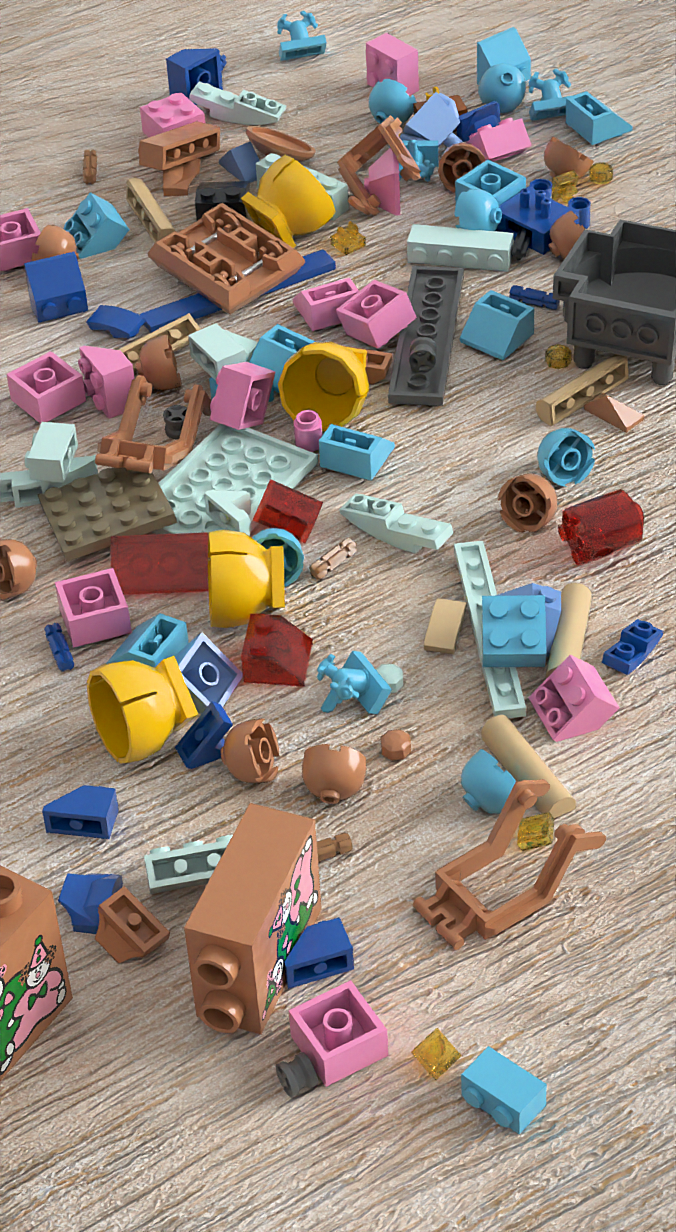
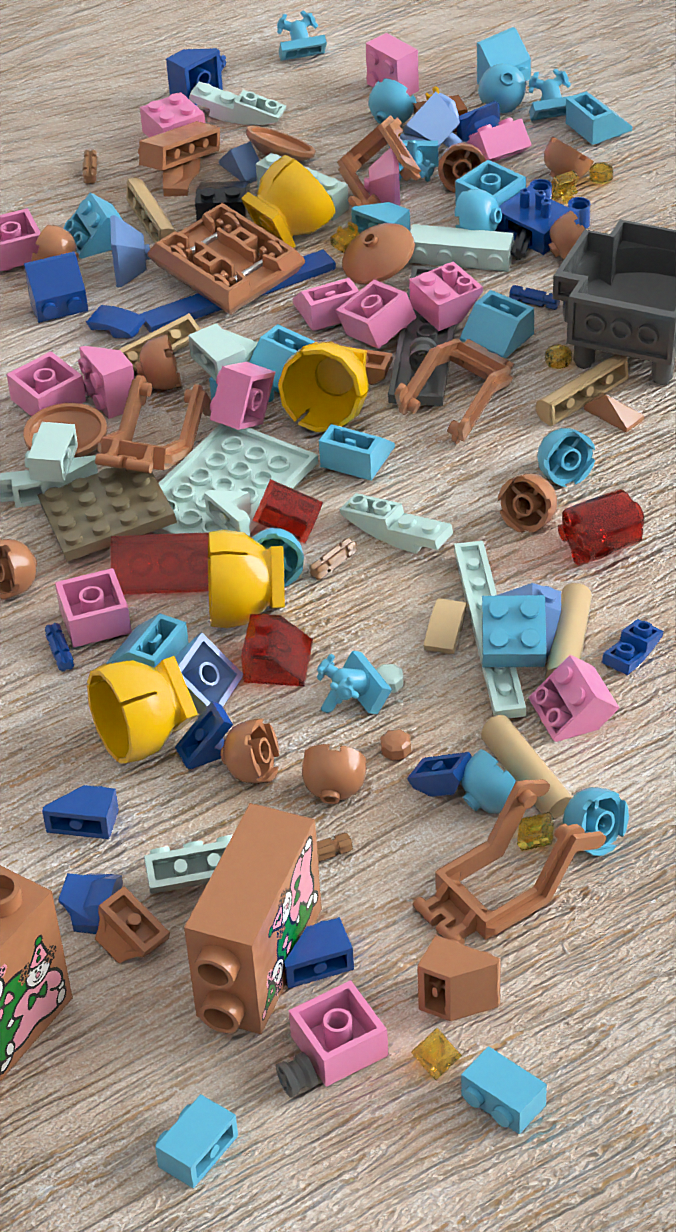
(88, 422): none -> nougat dish
(128, 251): none -> medium blue slope
(174, 420): dark grey wheel -> none
(196, 1140): none -> medium azure brick
(307, 430): bright pink brick -> none
(374, 214): none -> medium azure slope
(378, 253): none -> nougat dish
(439, 774): none -> blue slope
(444, 295): none -> bright pink slope
(457, 980): none -> nougat slope
(470, 356): none -> nougat piece
(596, 811): none -> medium azure cylinder

